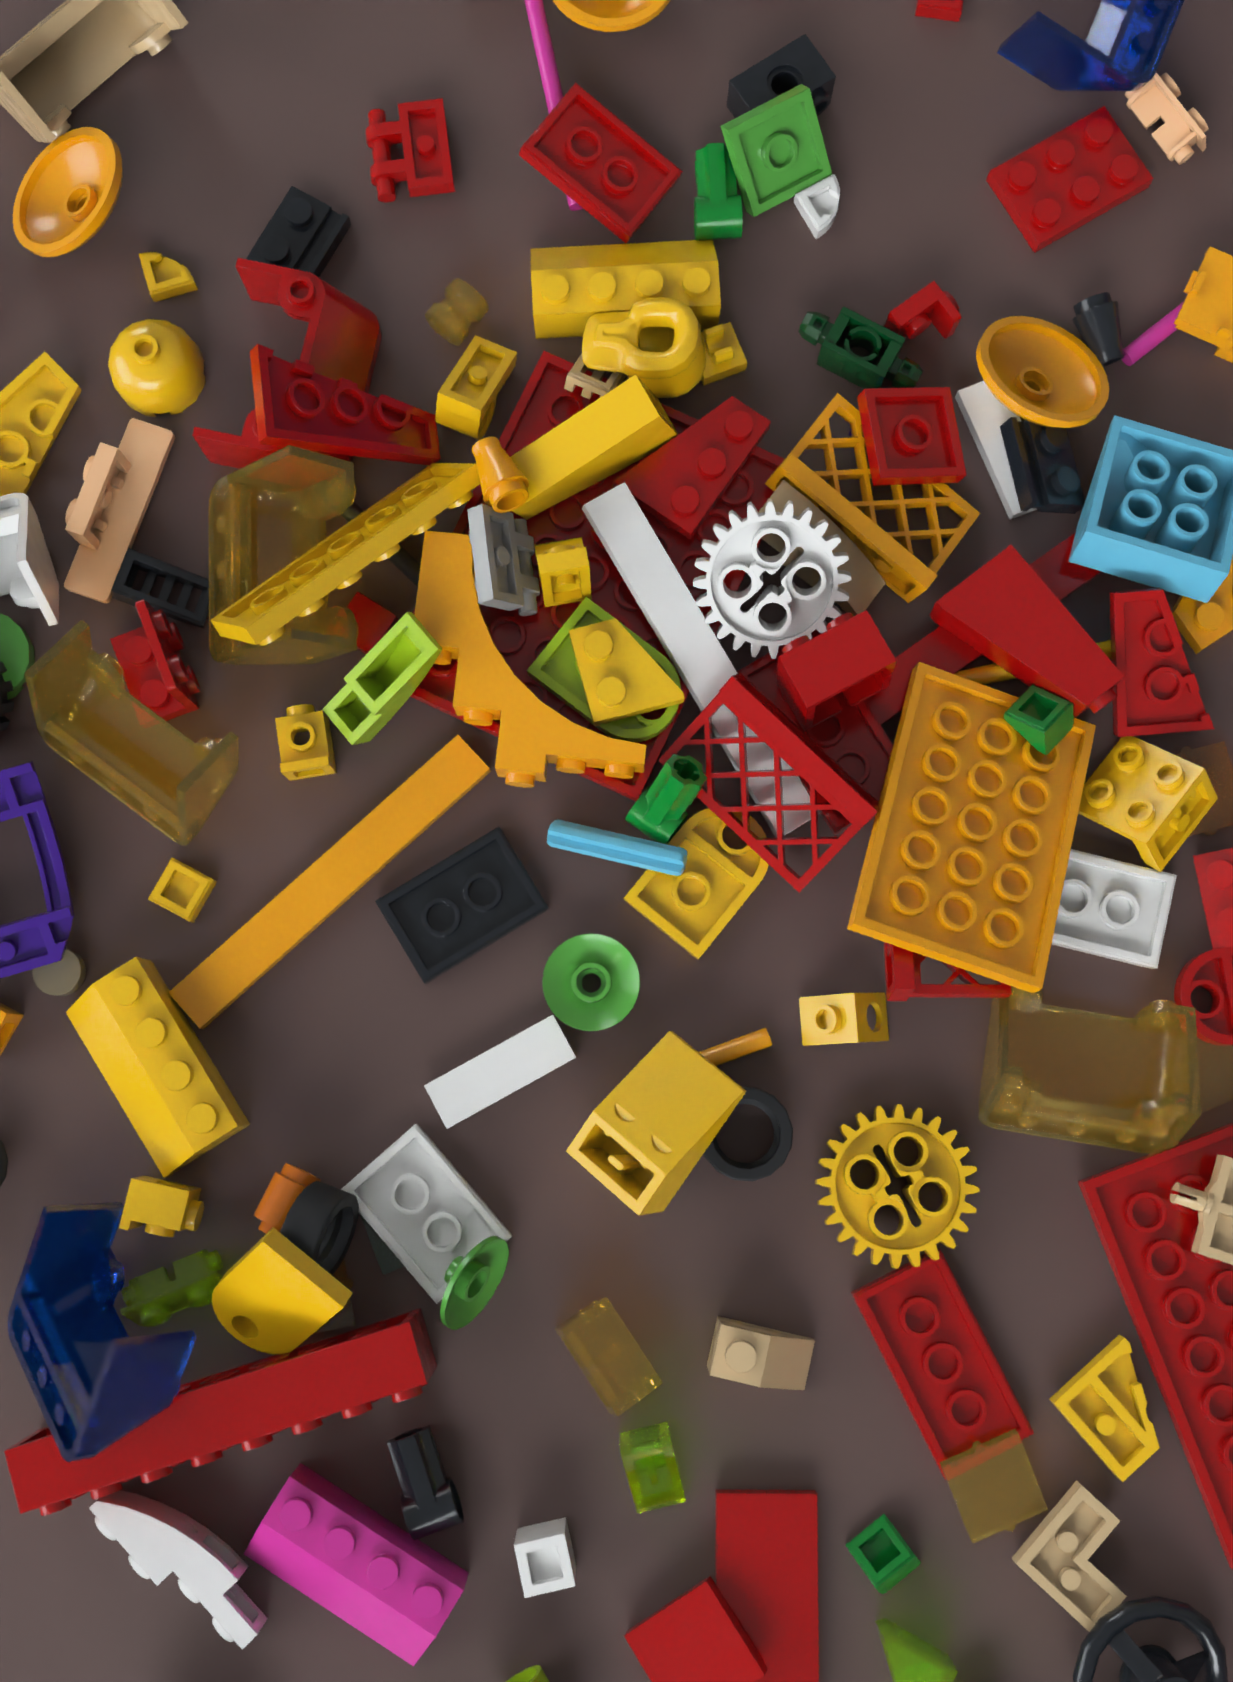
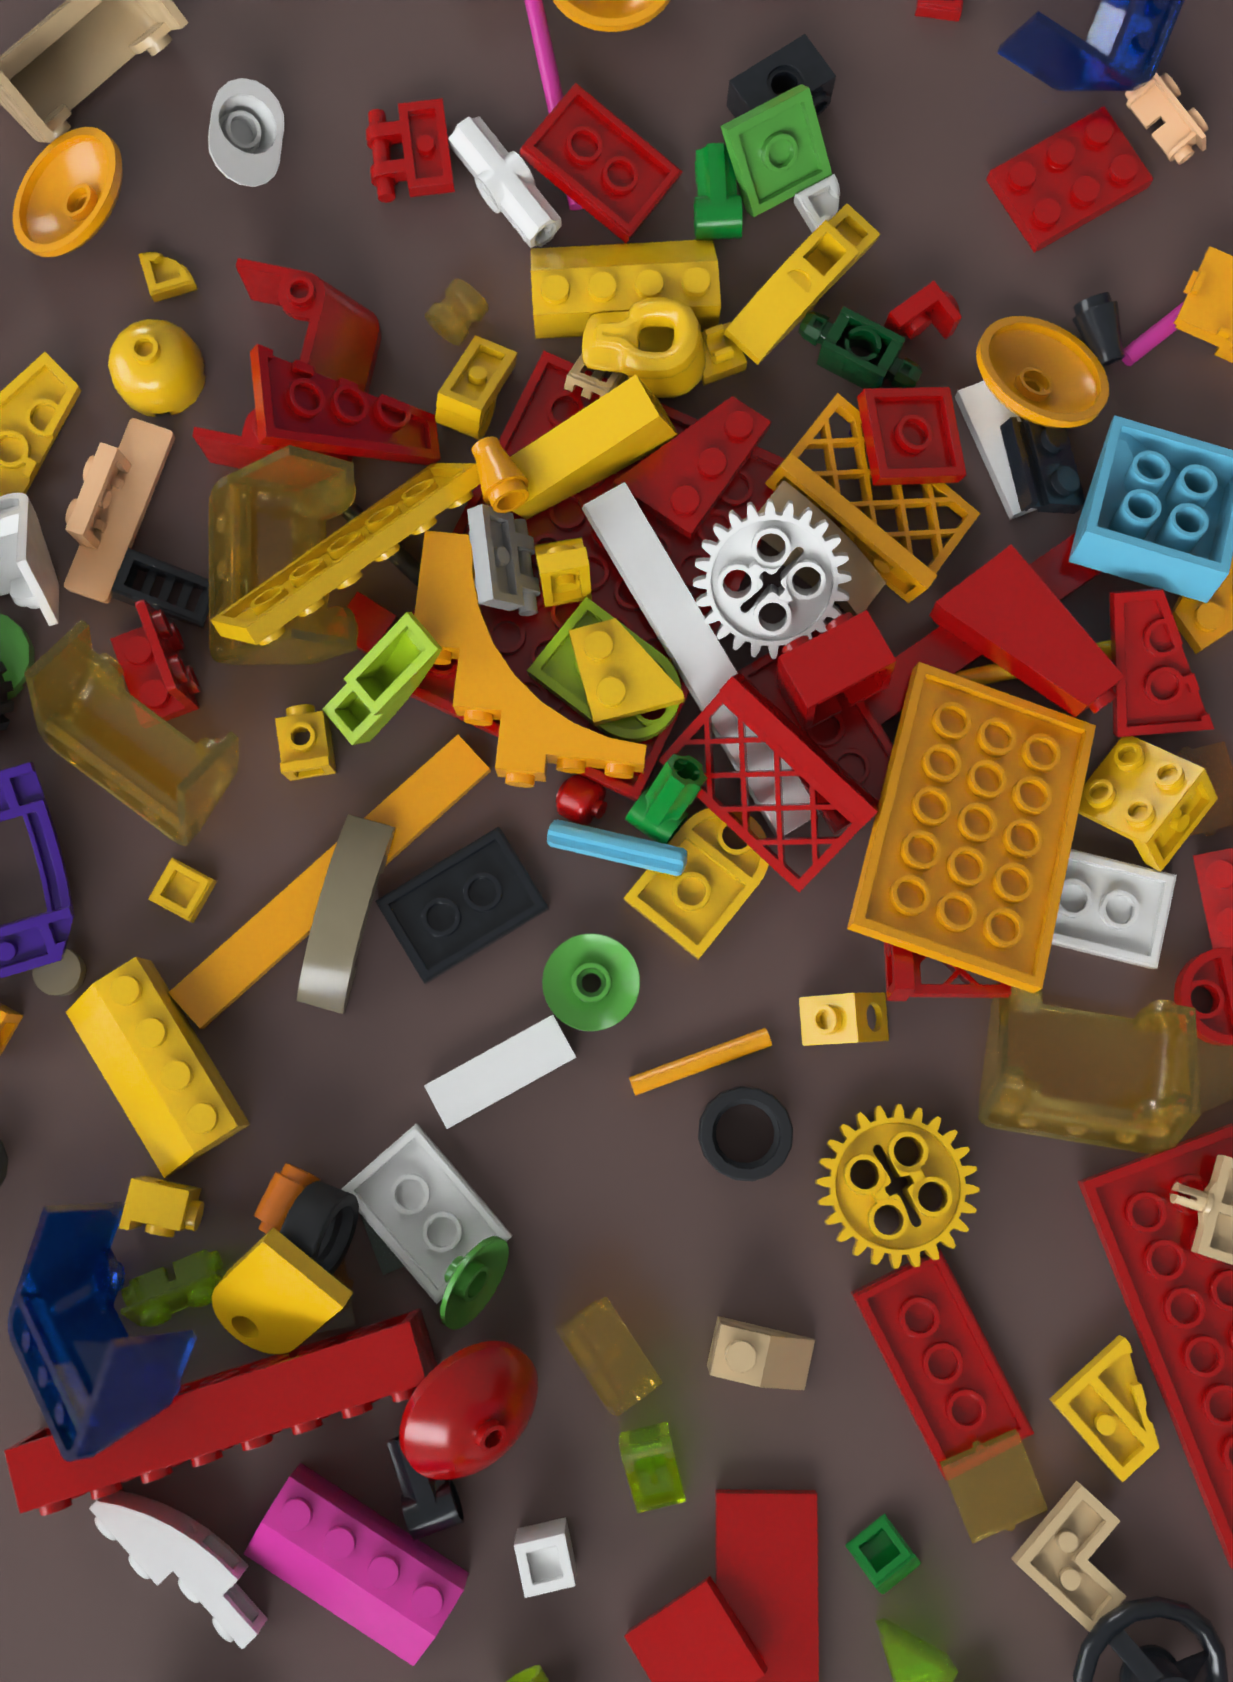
(246, 132): none -> white piece
(301, 234): black plate -> none
(343, 913): none -> dark tan slope
(469, 1410): none -> red dish
(505, 181): none -> white piece
(581, 800): none -> red piece
(656, 1125): yellow slope -> none
(801, 283): none -> yellow slope
(1041, 718): green slope -> none

